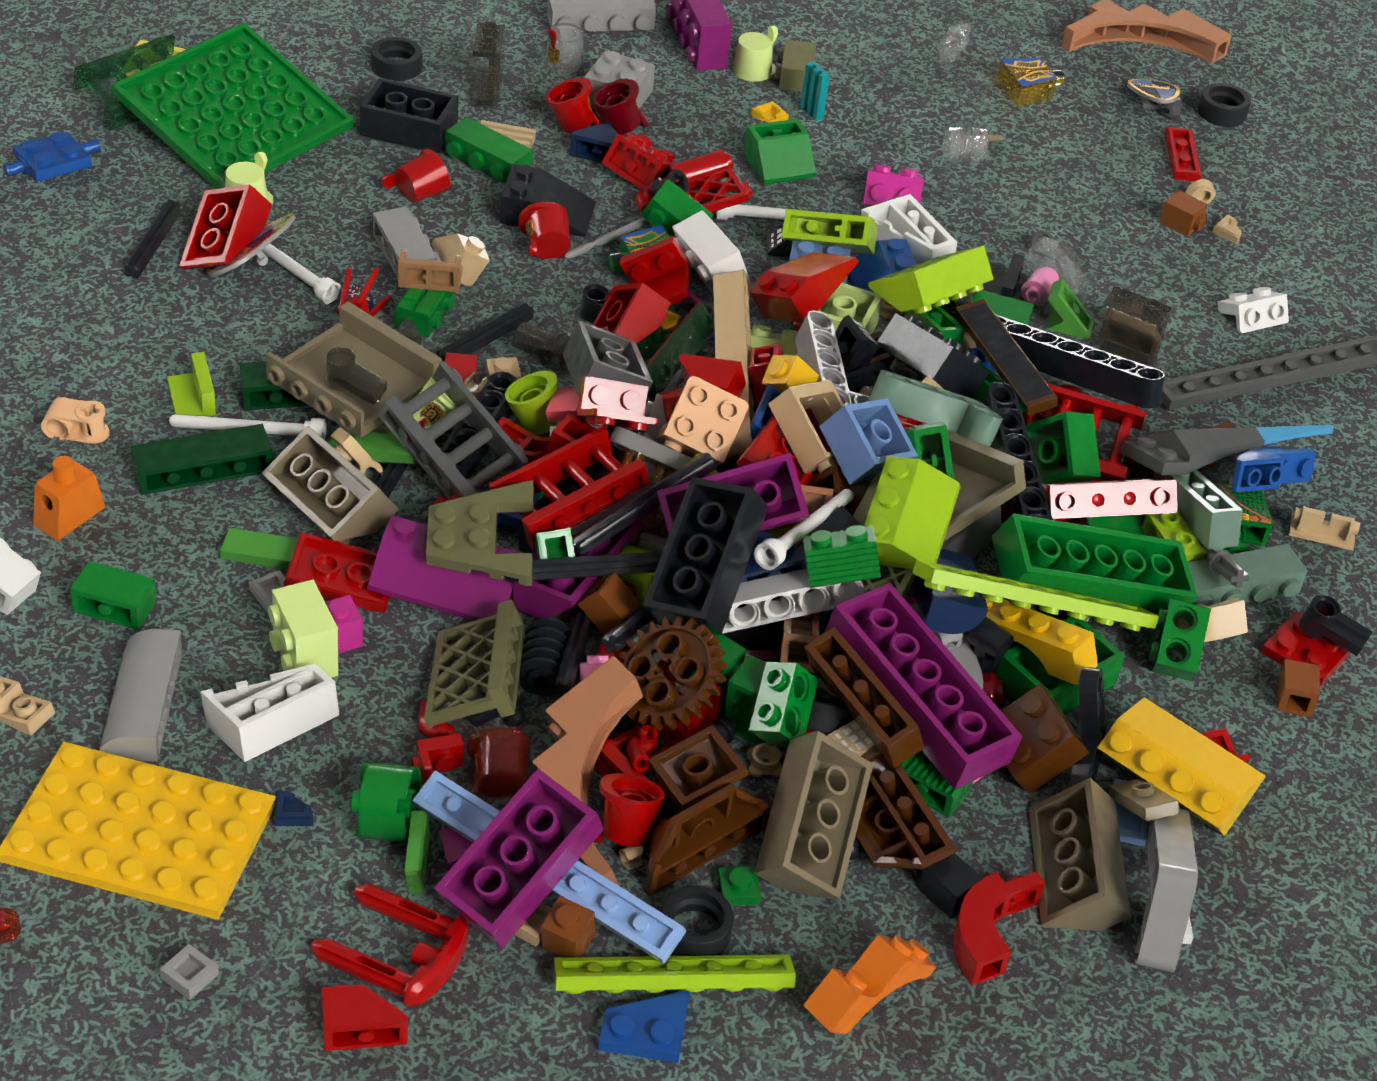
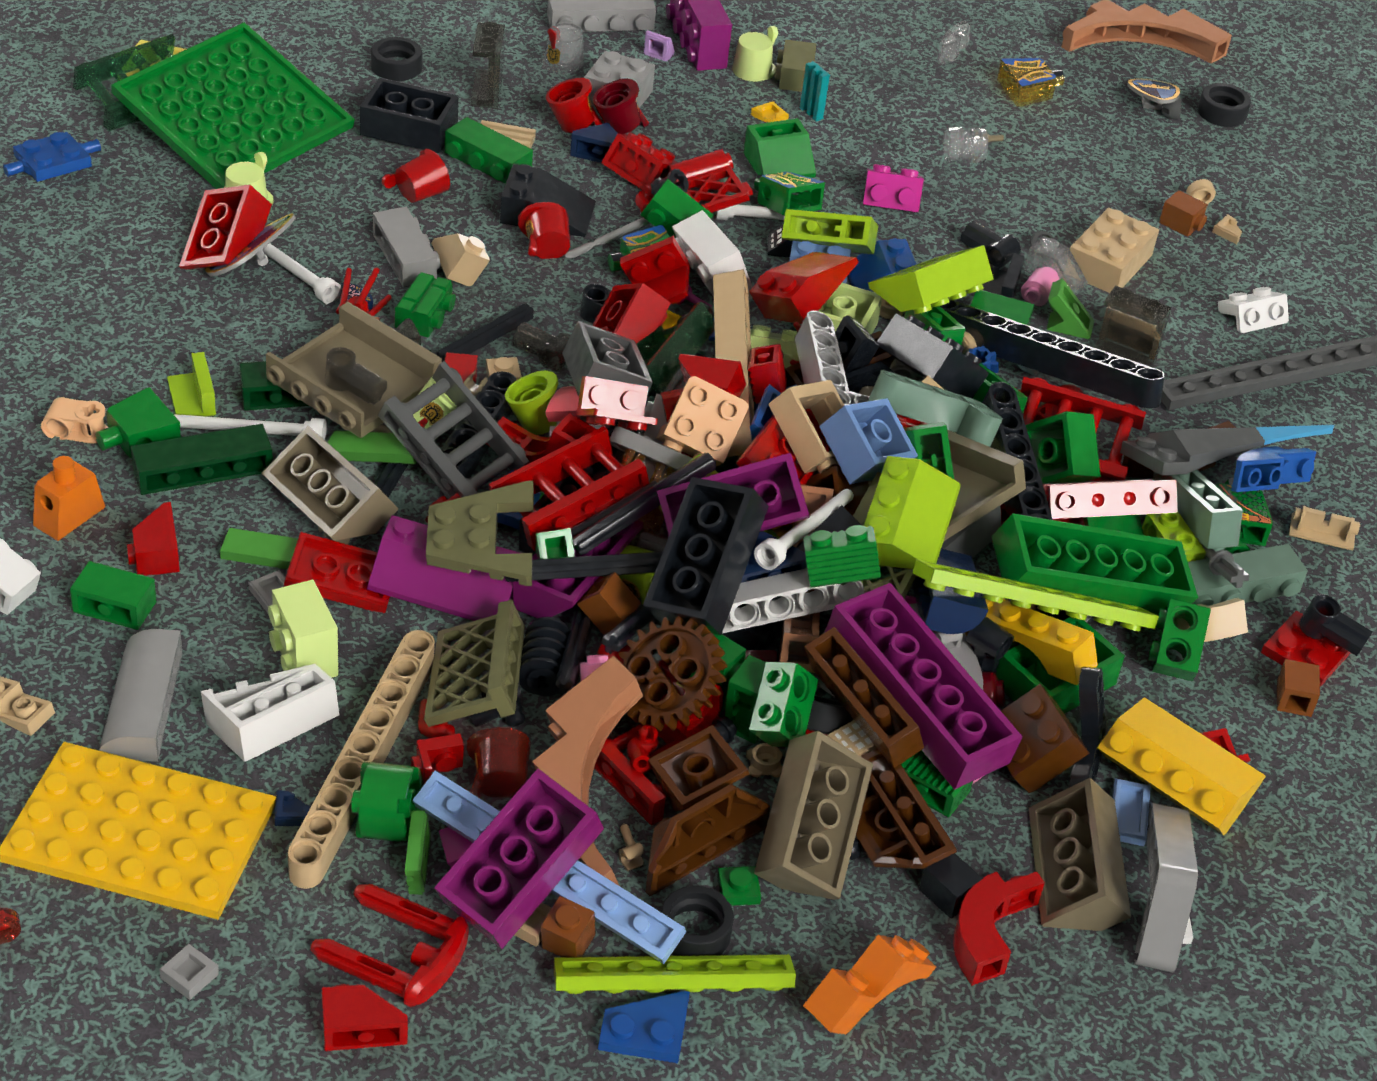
(138, 421): none -> green torso
(152, 239): black axle -> none
(155, 543): none -> red slope
(348, 622): dark pink brick -> none
(350, 449): tan plate -> none
(368, 742): none -> tan beam
(429, 273): medium nougat hinge -> none
(629, 808): red hat -> none
(658, 46): none -> lavender slope
(777, 191): none -> green torso
(788, 371): yellow brick -> none
(910, 221): white wedge -> none
(998, 248): none -> black piece
(1006, 357): black tile -> none
(1114, 249): none -> tan brick
(1144, 799): dark tan plate -> none
(1182, 154): red tile -> none

